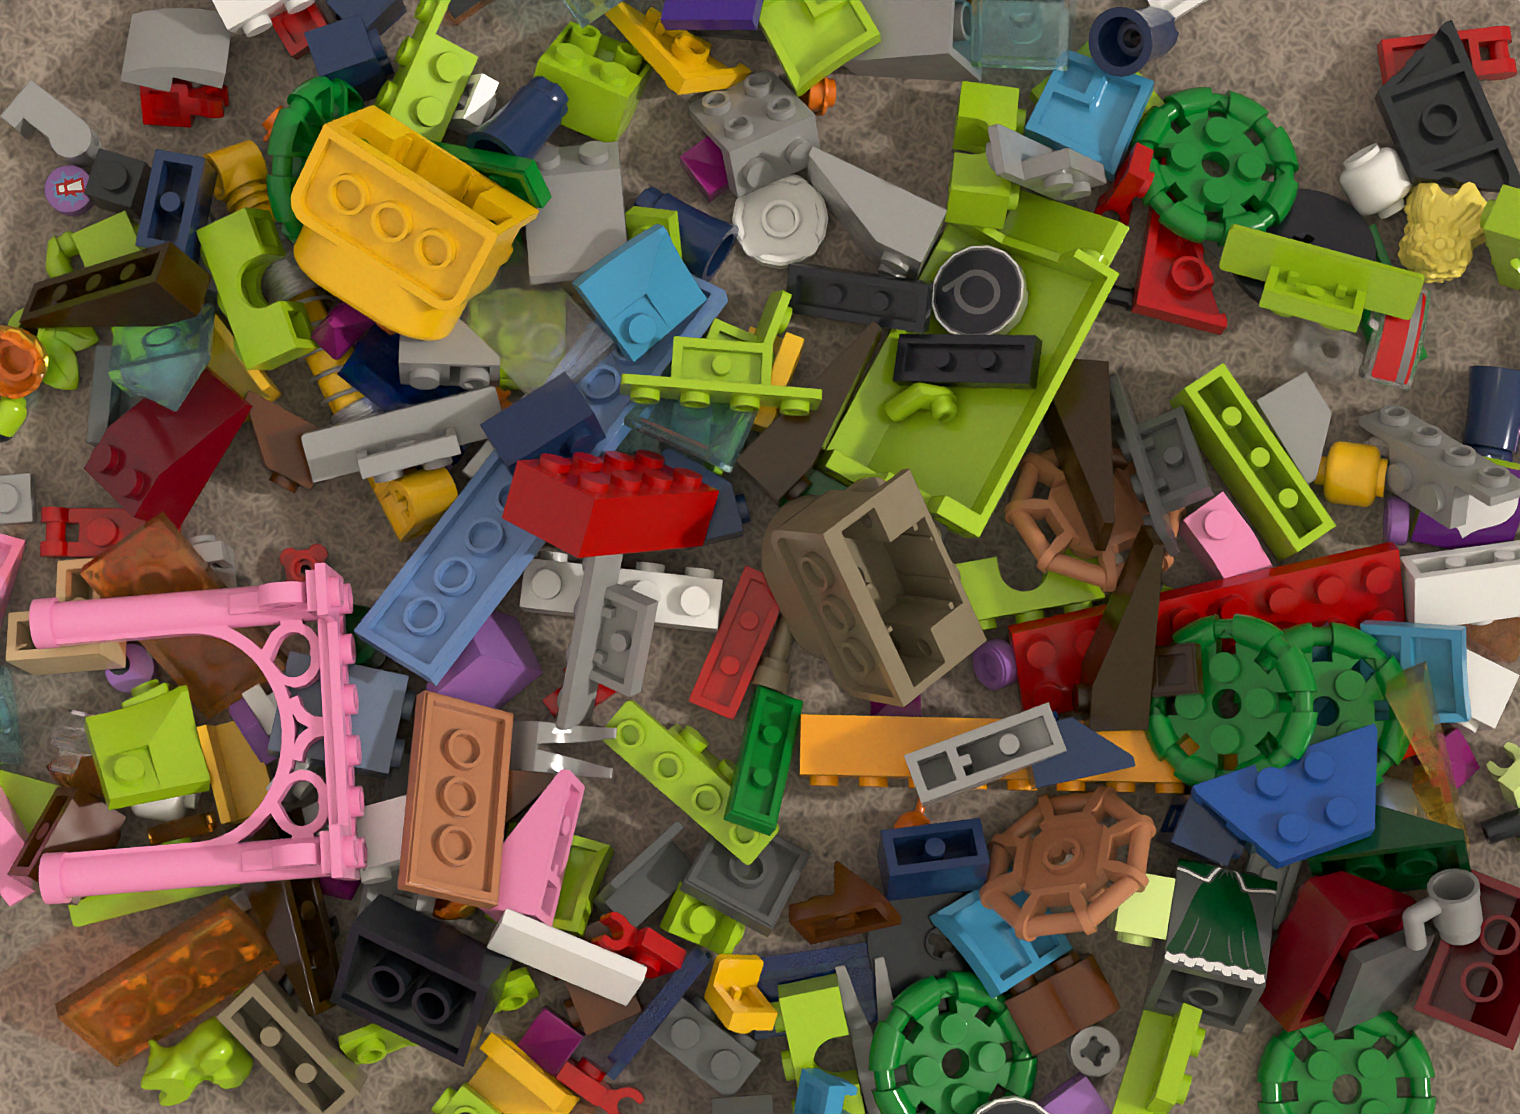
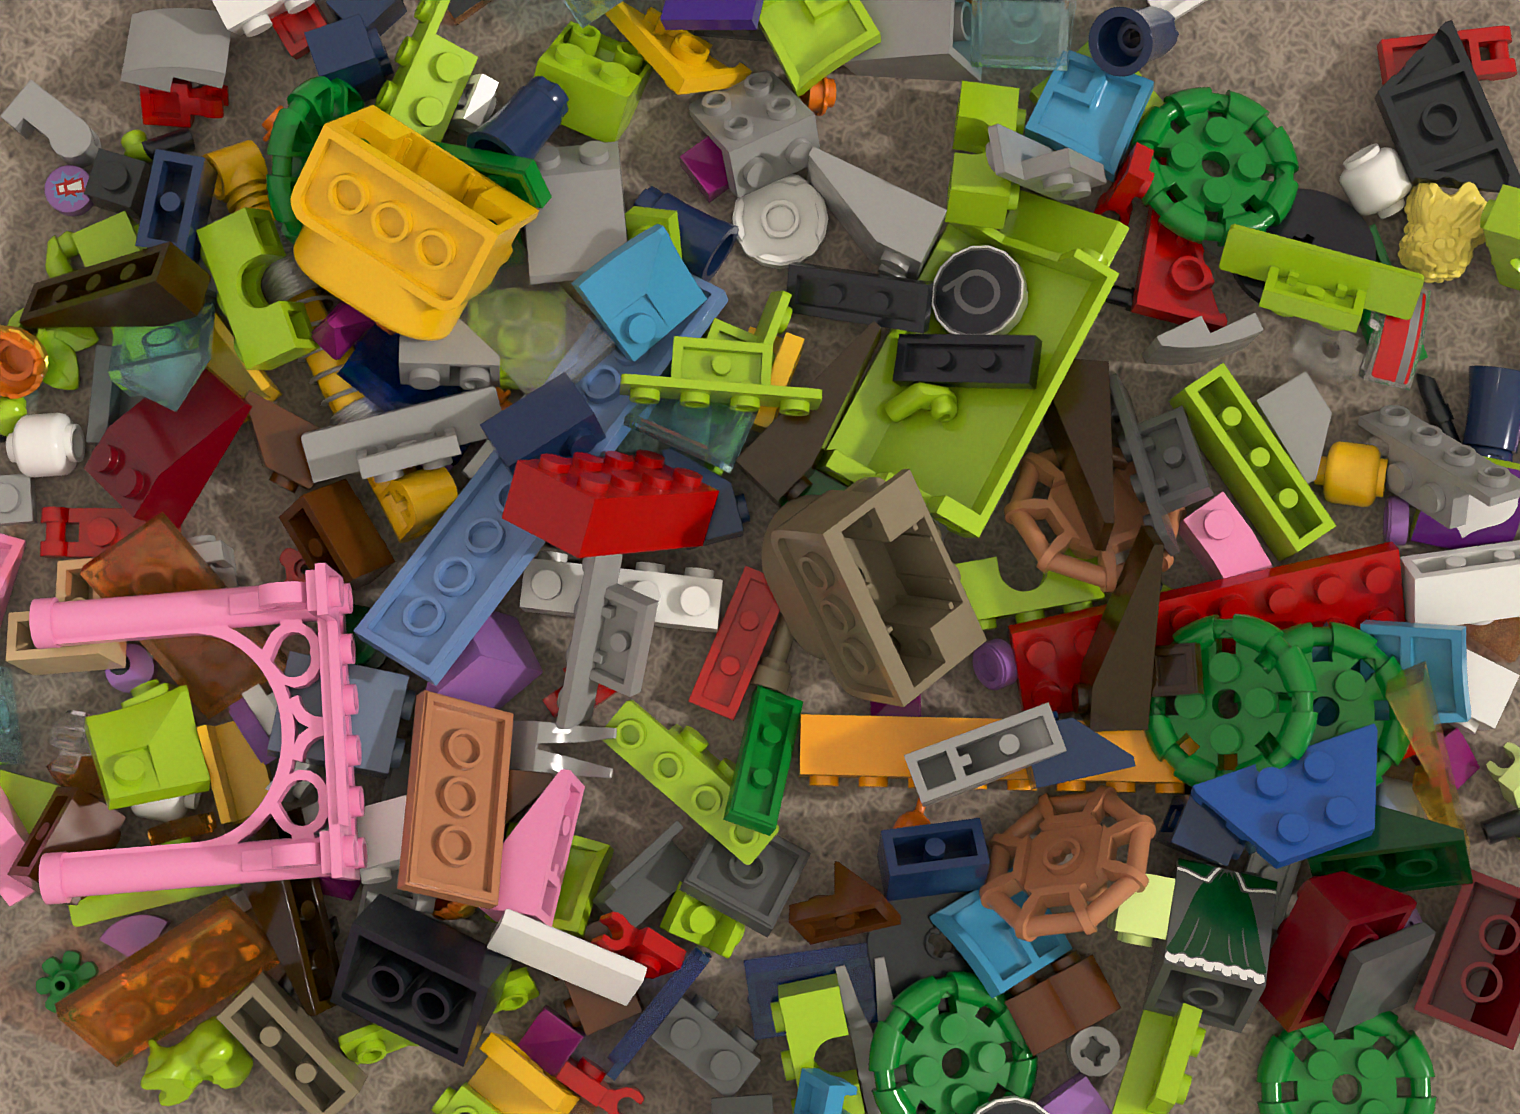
(46, 445): none -> white head
(64, 977): none -> green plant
(134, 932): none -> medium lavender tile
(140, 148): none -> black arm
(337, 531): none -> reddish brown brick
(735, 994): yellow bracket -> none
(1195, 344): none -> light grey slope
(1437, 411): none -> black piece
(1452, 904): light grey piece -> none

